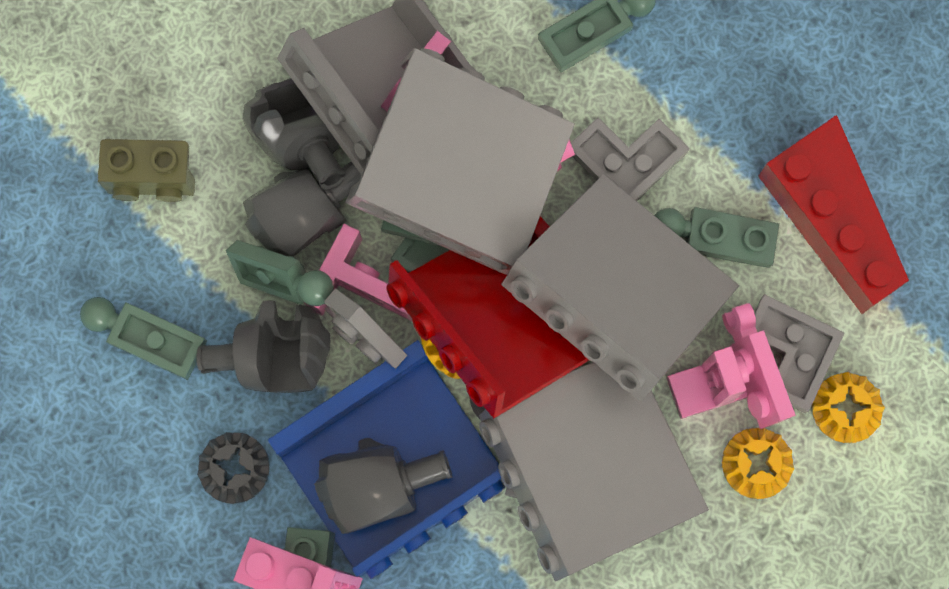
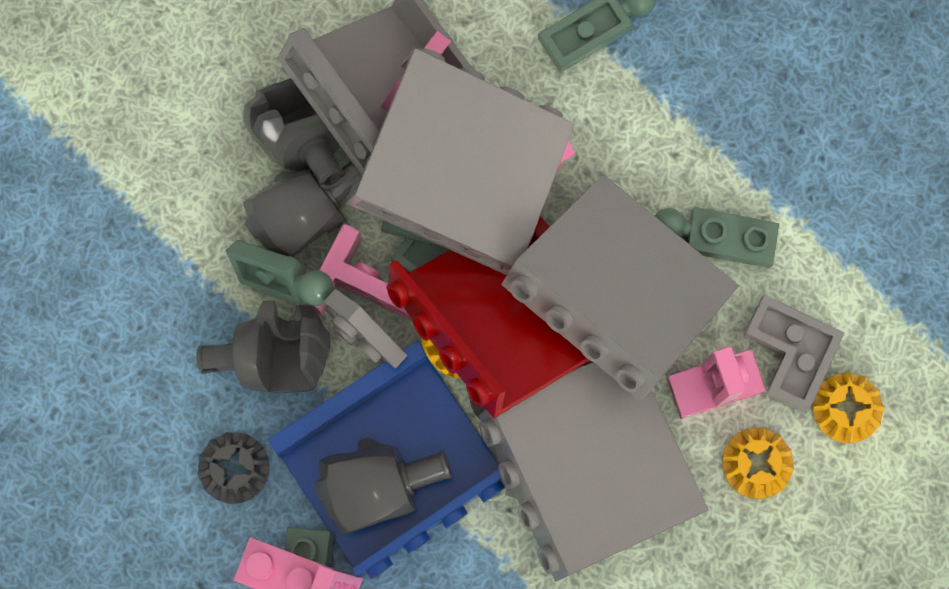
(144, 335): sand green plate -> none
(145, 168): olive bracket -> none
(631, 167): light grey plate -> none
(765, 390): bright pink plate -> none
(836, 214): red wedge -> none

